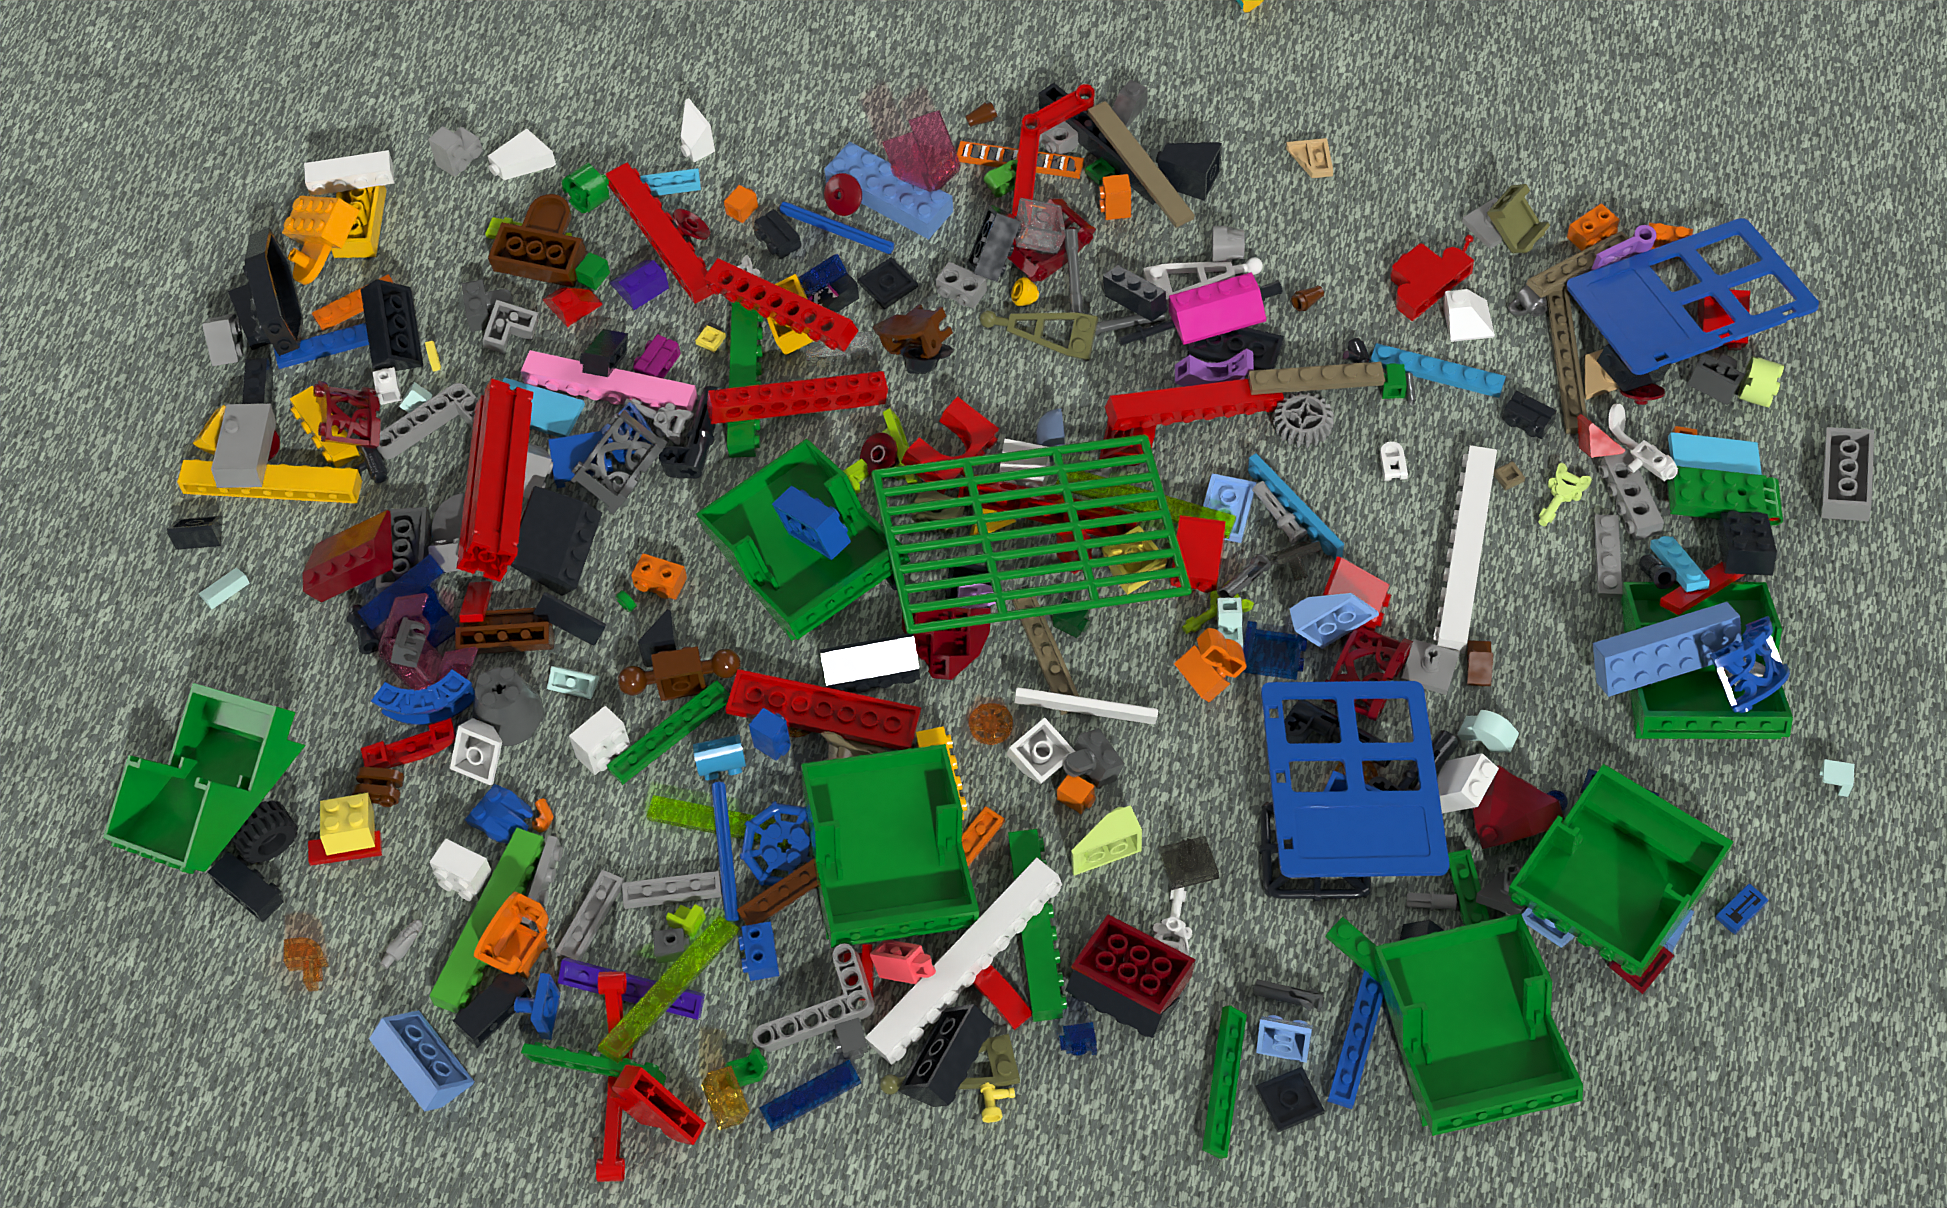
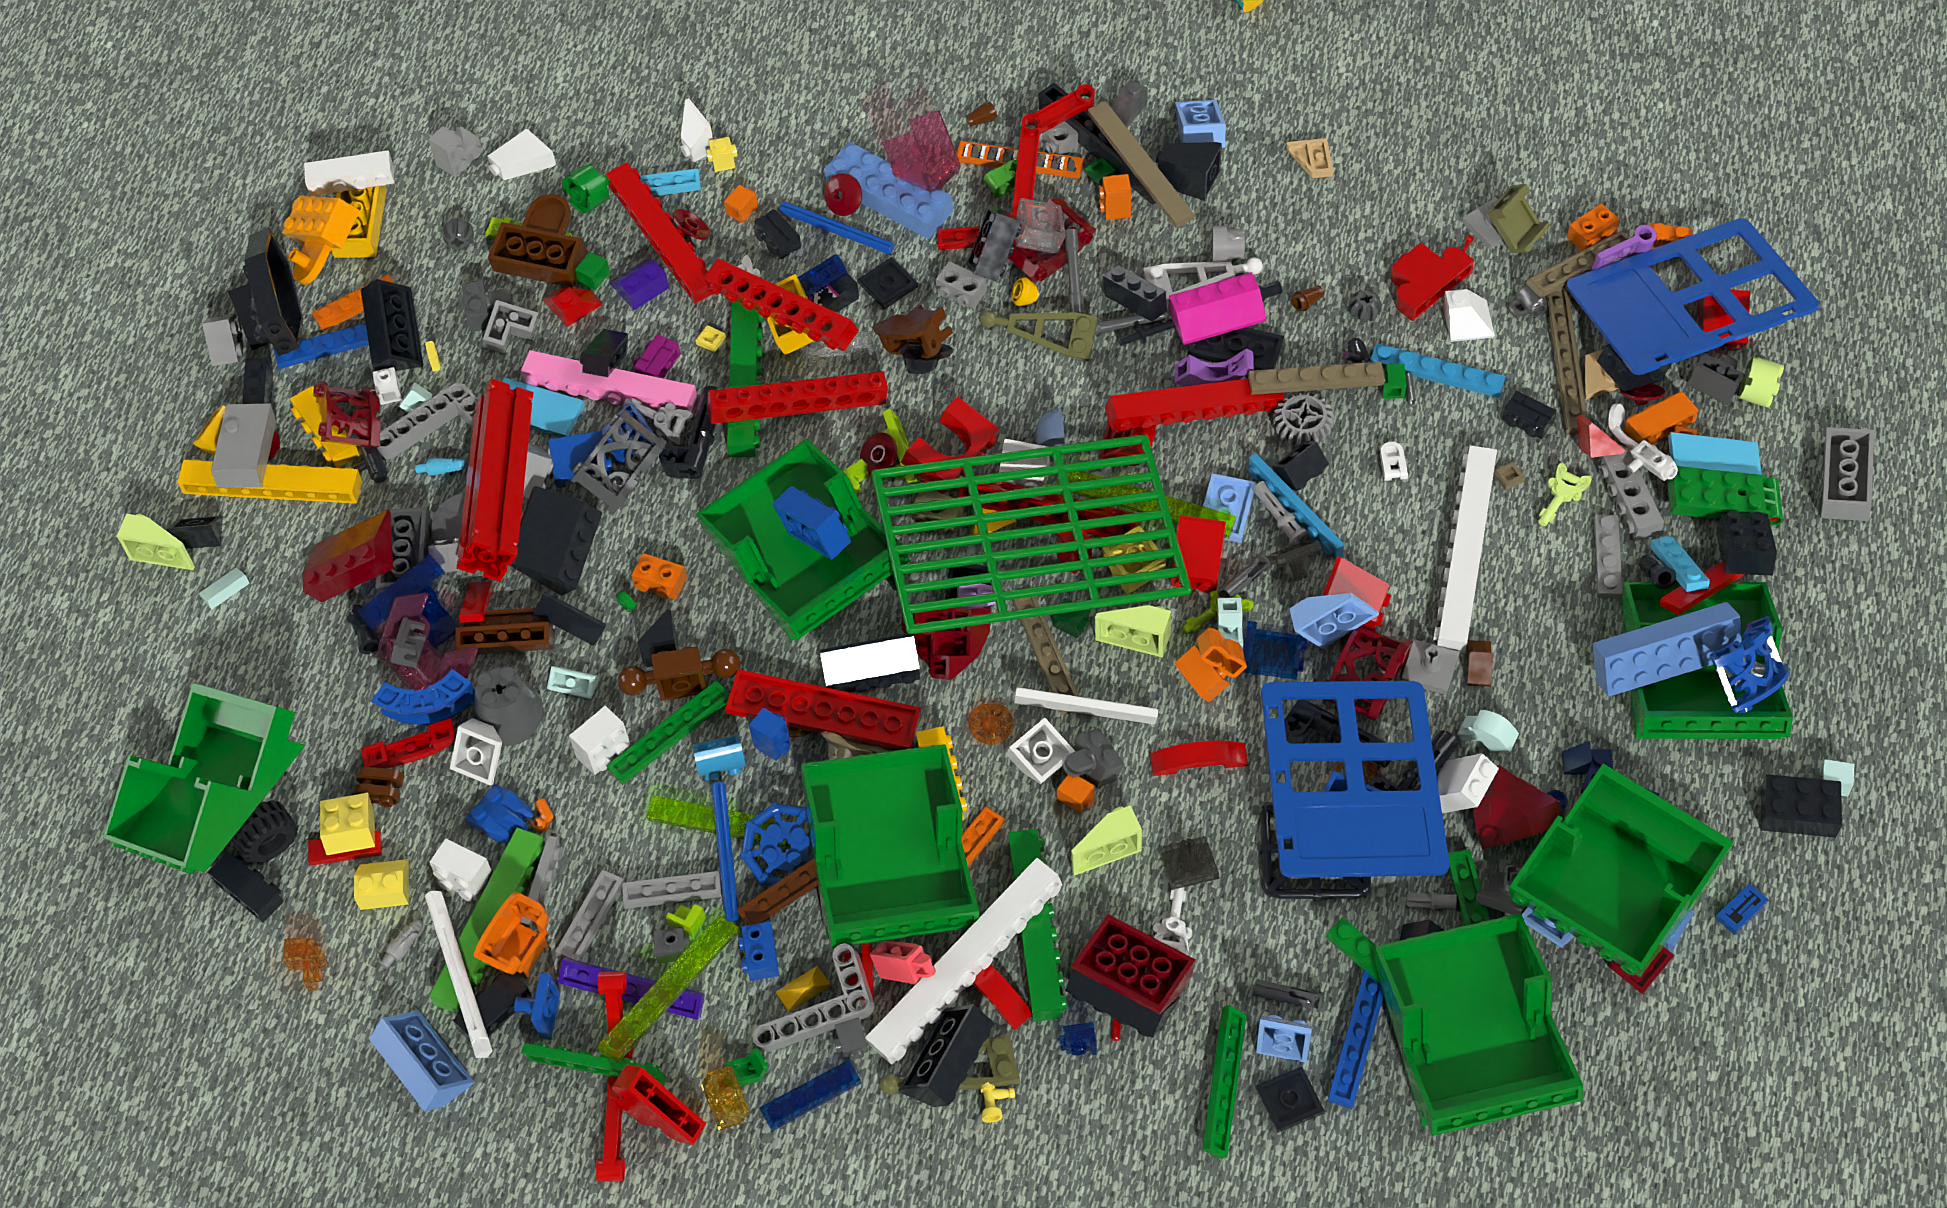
(152, 544): none -> yellowish green slope
(382, 884): none -> light yellow slope
(439, 466): none -> medium azure piece
(458, 233): none -> dark grey piece
(458, 974): none -> white piece
(722, 154): none -> light yellow brick
(803, 988): none -> yellow slope
(957, 237): none -> red tile
(1116, 1029): none -> red piece
(1135, 628): none -> yellowish green slope
(1198, 754): none -> red slope
(1200, 122): none -> light blue slope
(1301, 465): none -> black brick
(1365, 305): none -> dark grey piece
(1581, 758): none -> dark blue slope
(1660, 419): none -> orange brick
(1801, 806): none -> black brick

